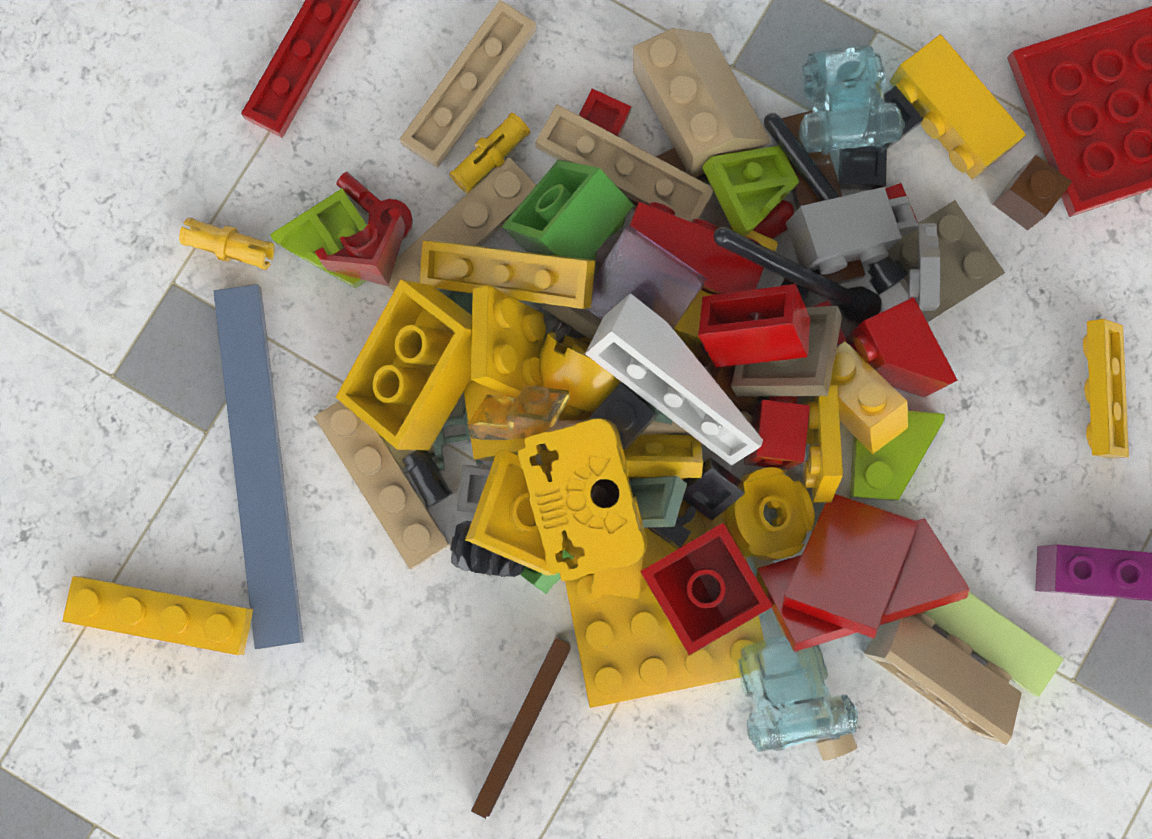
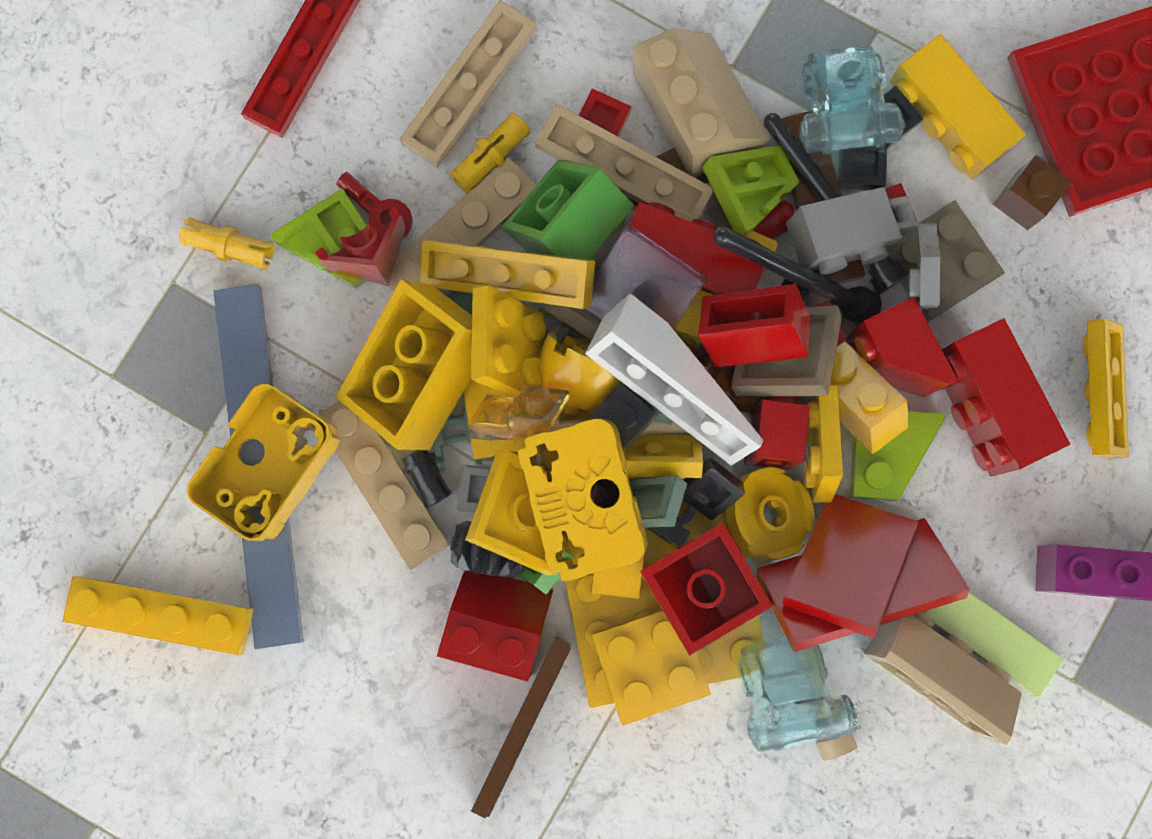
(231, 488): none -> yellow axle
(495, 624): none -> red slope
(648, 667): none -> yellow plate
(1000, 401): none -> red brick

